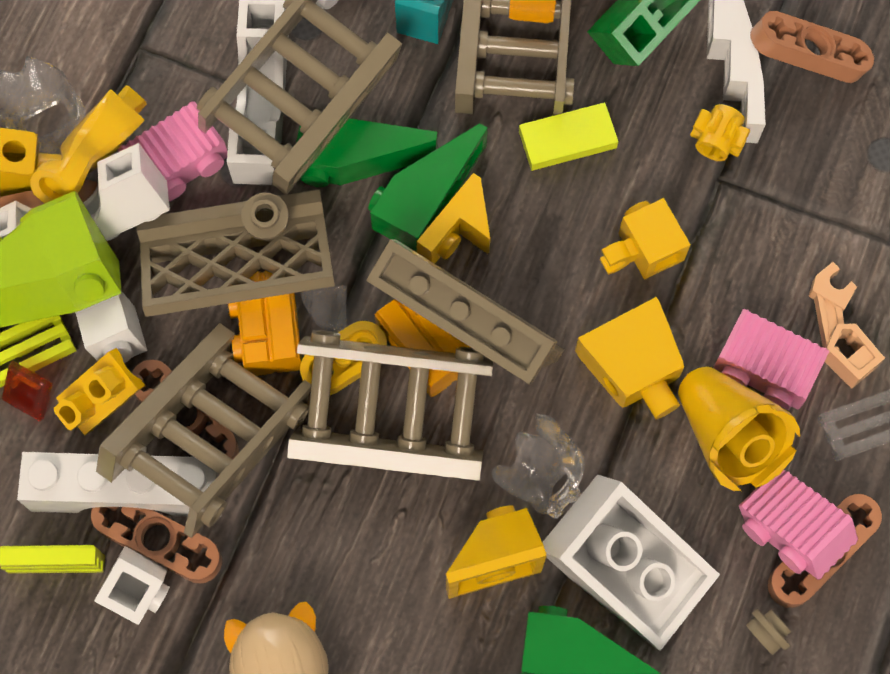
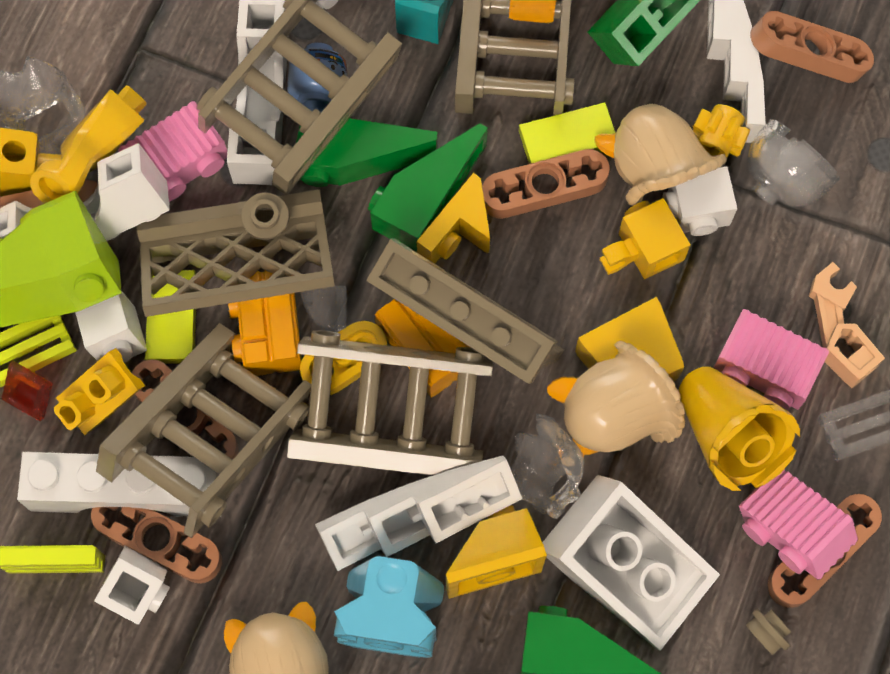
(171, 335): none -> neon yellow tile
(305, 88): none -> medium blue head
(390, 608): none -> medium azure piece
(419, 509): none -> white slope
(579, 188): none -> nougat beam
(620, 402): none -> tan hair
(656, 151): none -> tan hair
(703, 202): none -> white brick
(788, 168): none -> clear cylinder

